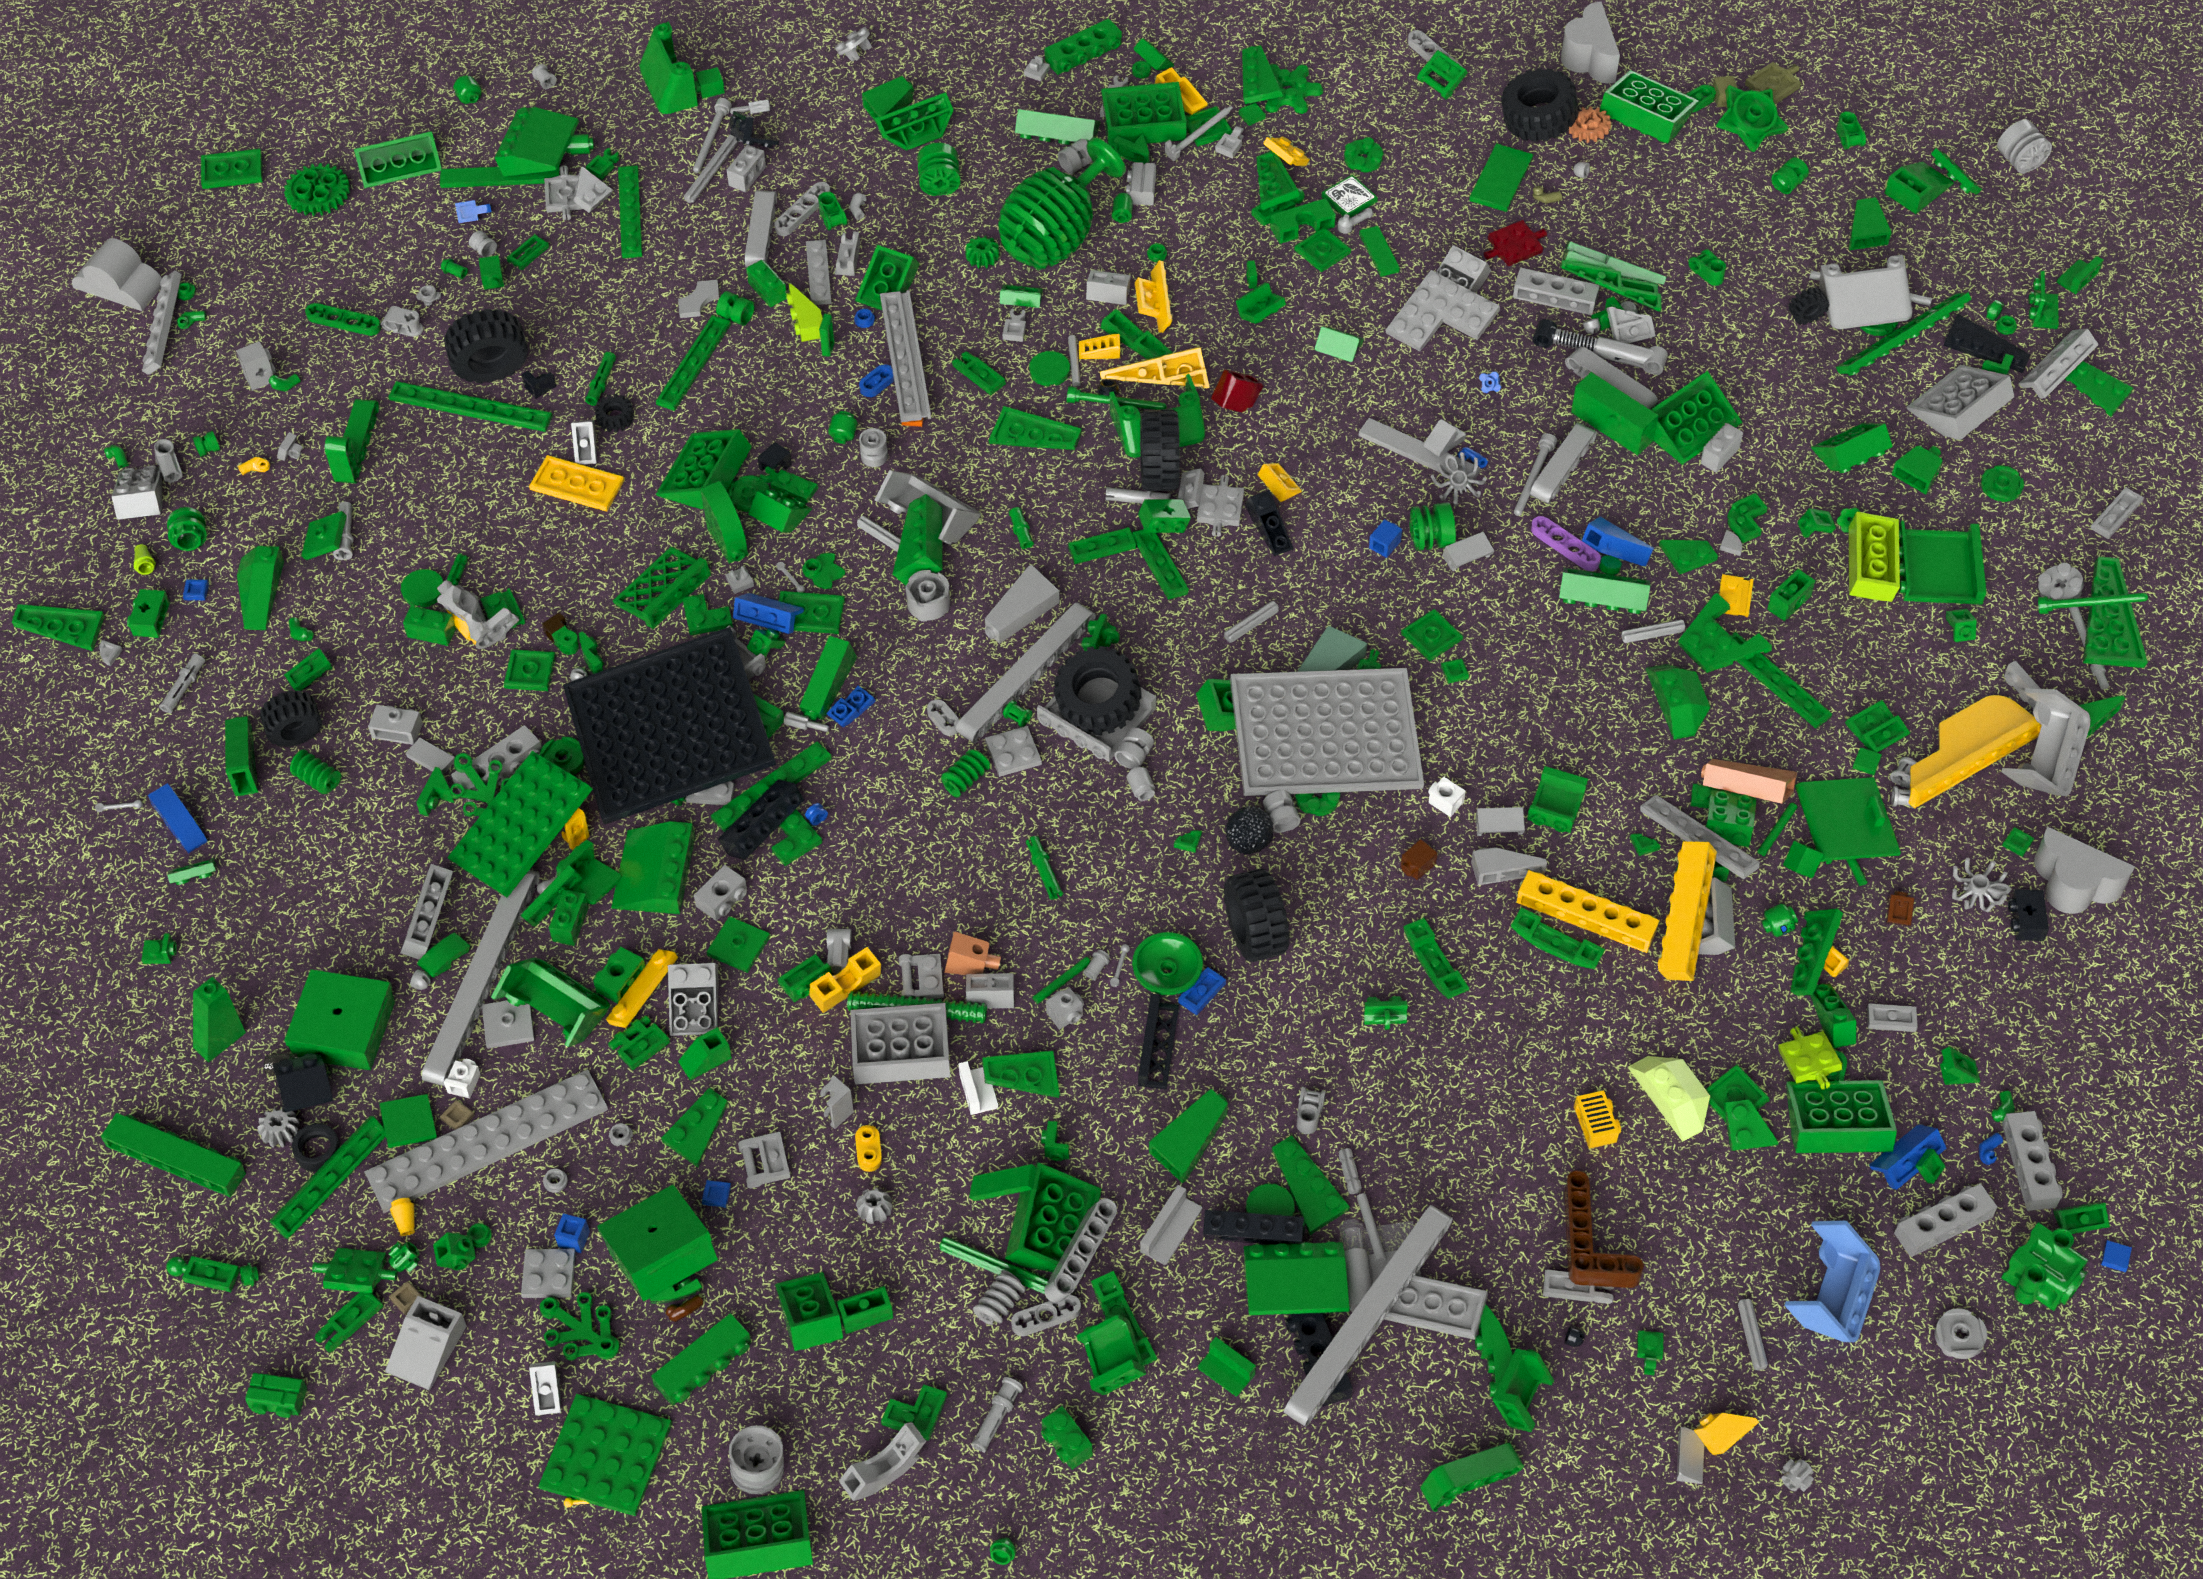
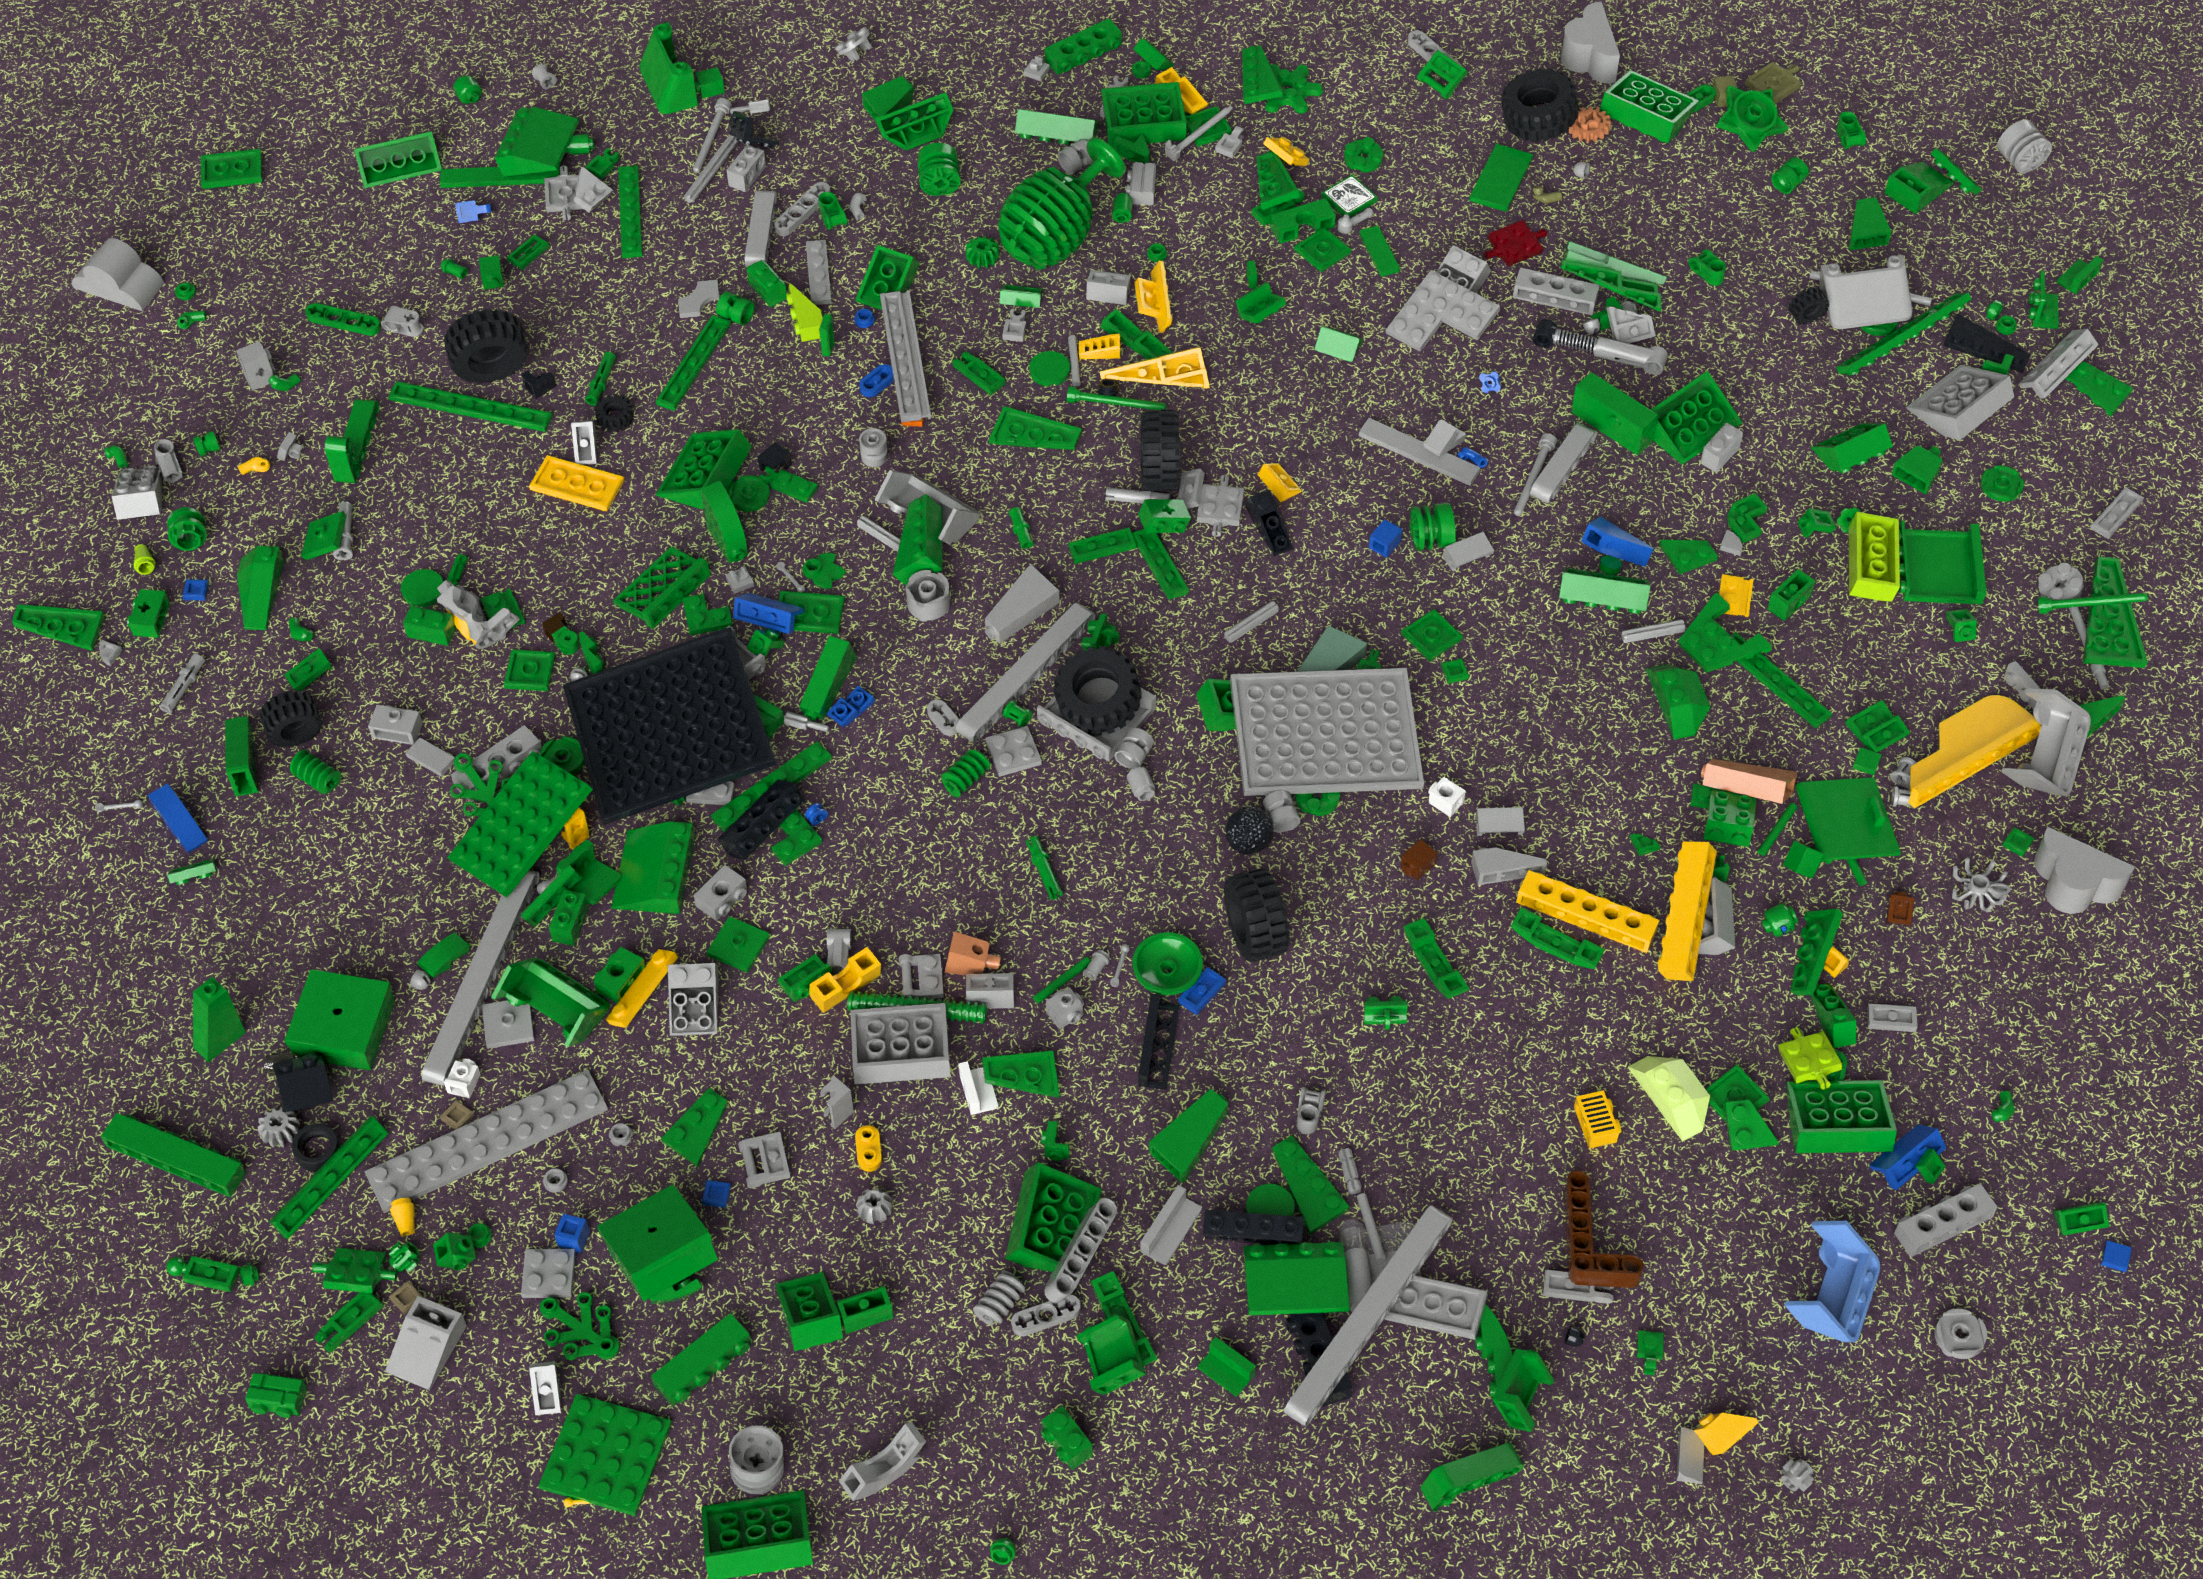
(159, 950): green bracket -> none
(161, 323): light grey plate -> none
(317, 189): green gear -> none
(407, 1121): green tile -> none
(426, 912): light grey brick -> none
(428, 295): light grey plate -> none
(435, 789): green slope -> none
(480, 242): light grey wheel -> none
(642, 1046): green plate -> none
(677, 1313): reddish brown arm -> none
(705, 1054): green slope -> none
(778, 509): green slope -> none
(842, 427): green head -> none
(848, 255): light grey hinge -> none
(922, 1414): green plate -> none
(992, 1263): green axle -> none
(1001, 1405): light grey pin -> none
(1003, 1182): green tile -> none
(1188, 841): green tile -> none
(1190, 418): green windscreen -> none
(1236, 391): dark red piece -> none
(1252, 114): green tile -> none
(1458, 478): light grey animal -> none
(1557, 799): green panel -> none
(1569, 540): medium lavender beam -> none
(1585, 361): light grey beam -> none
(1693, 831): light grey tile -> none
(1752, 1334): light grey axle -> none
(1958, 1068): green slope -> none
(1987, 1147): blue arm -> none
(2028, 915): black brick -> none
(2035, 1195): light grey brick -> none
(2046, 1268): green piece -> none

